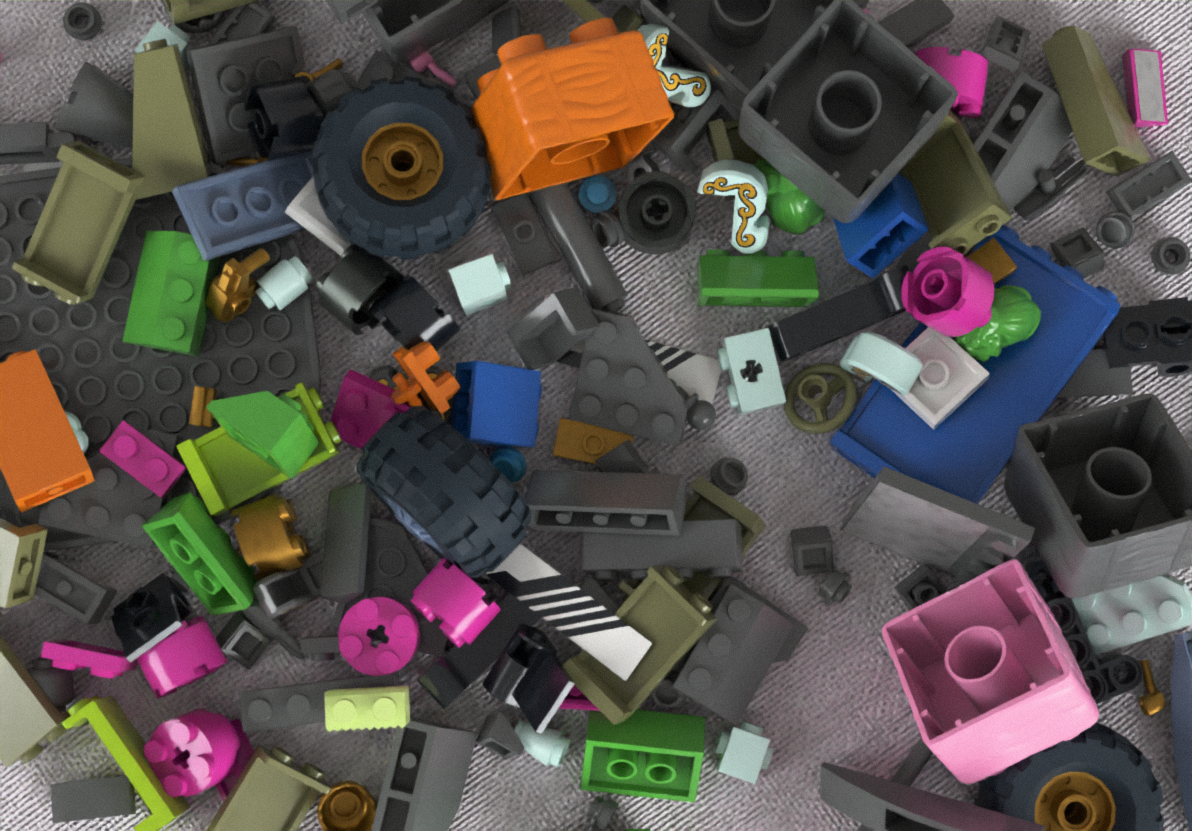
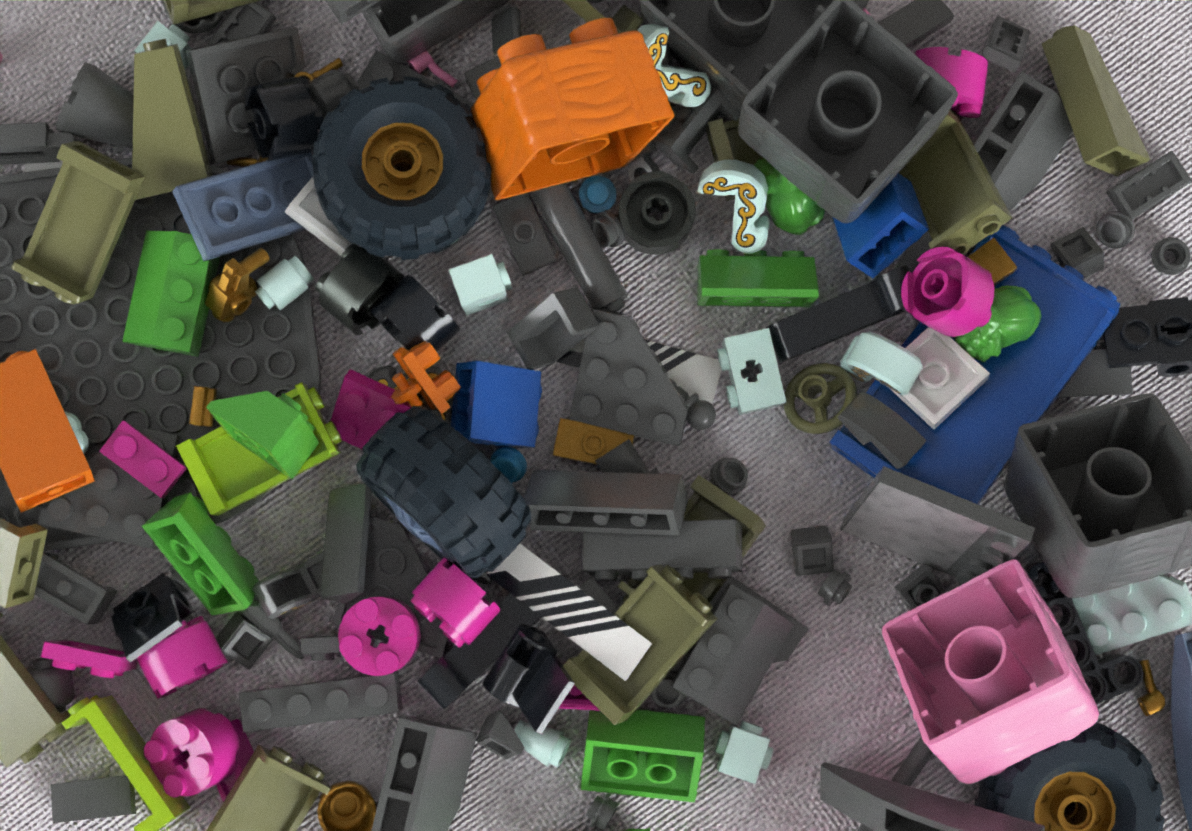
(75, 13): dark grey plate -> none
(269, 536): pearl gold brick -> none
(367, 708): yellowish green brick -> none
(889, 432): none -> dark grey slope
(1049, 189): dark grey piece -> none
(1145, 87): slope -> none

